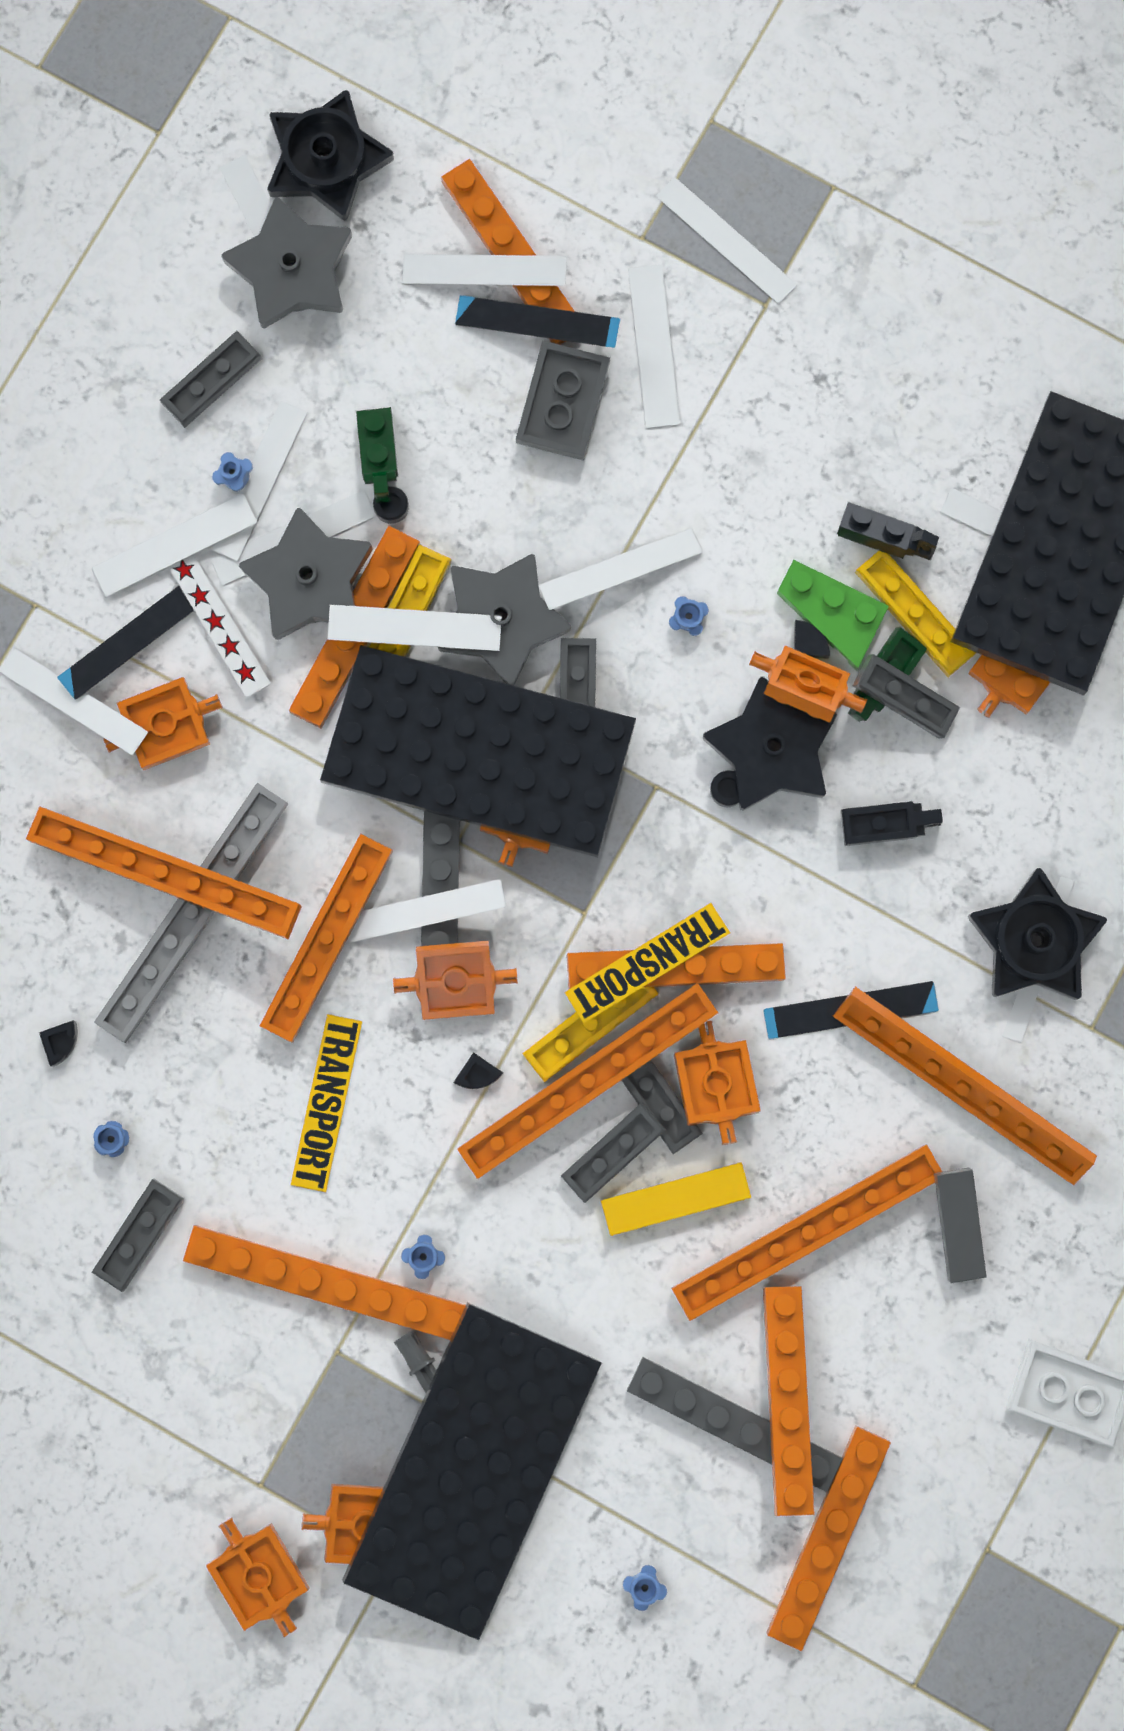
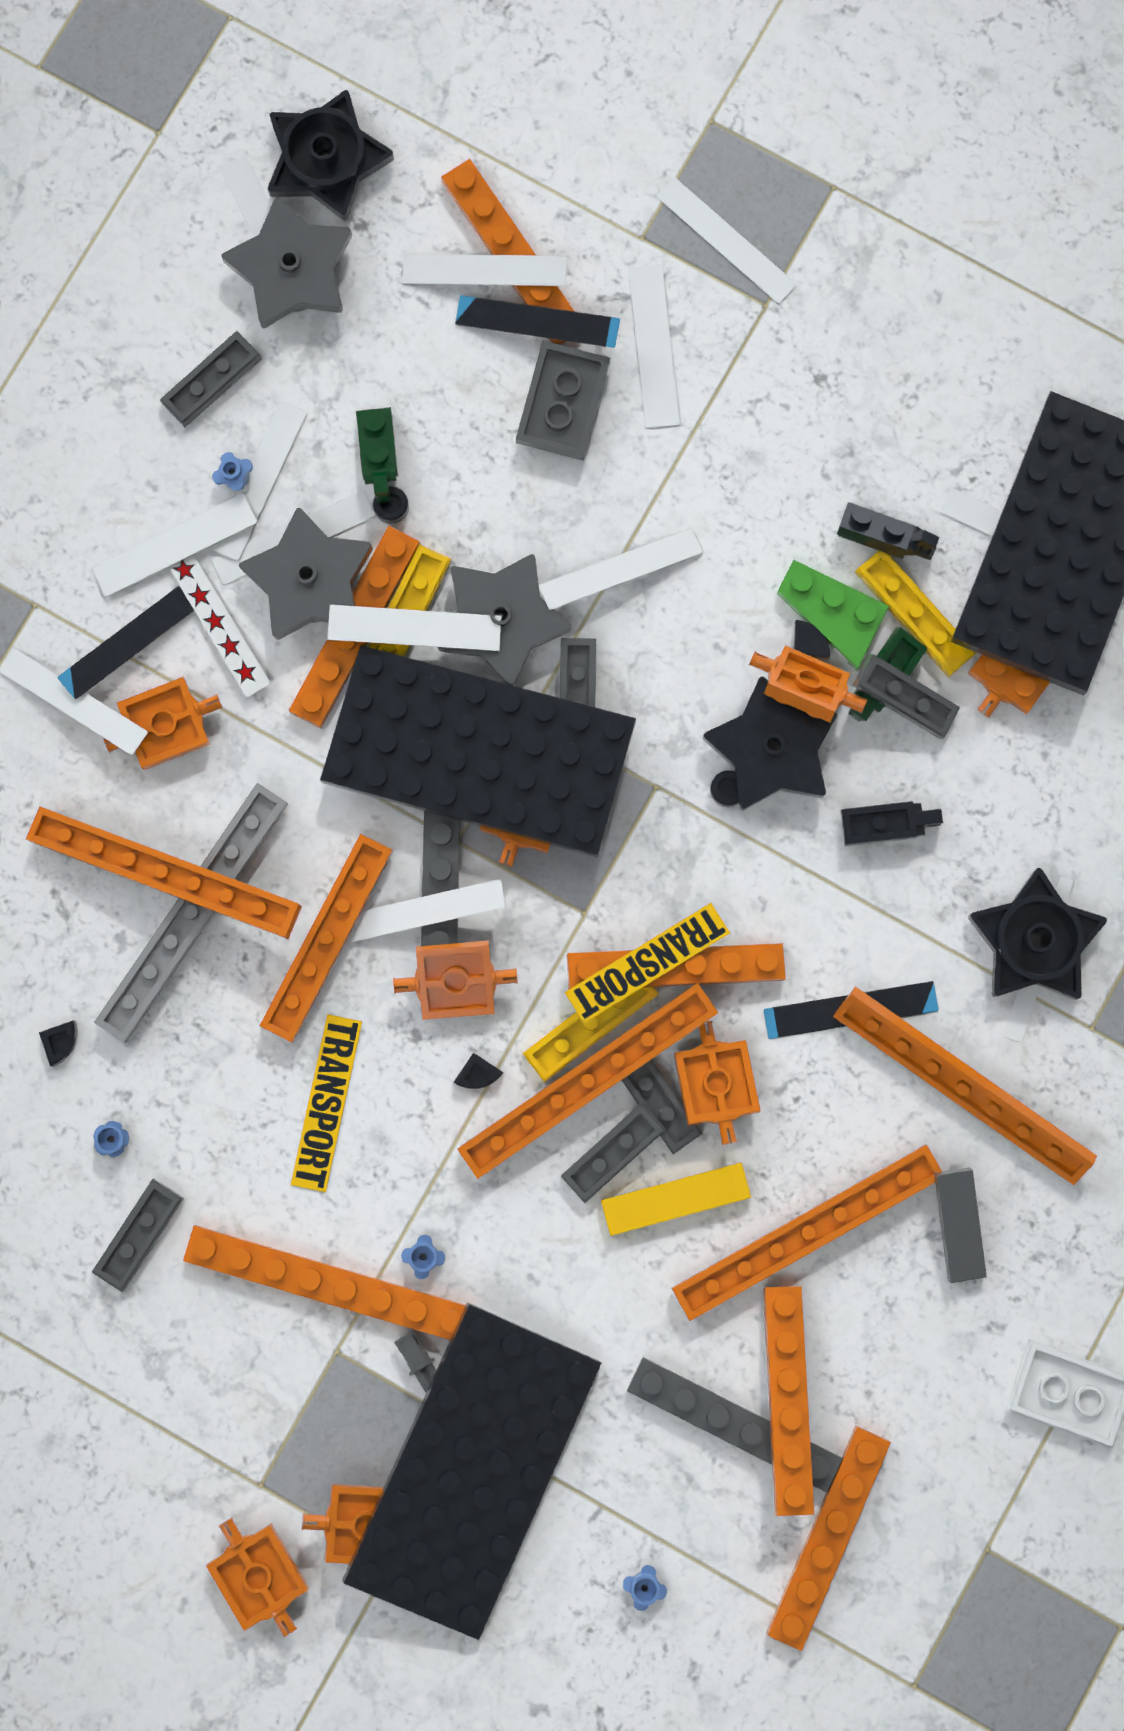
(696, 609): medium blue plate -> none

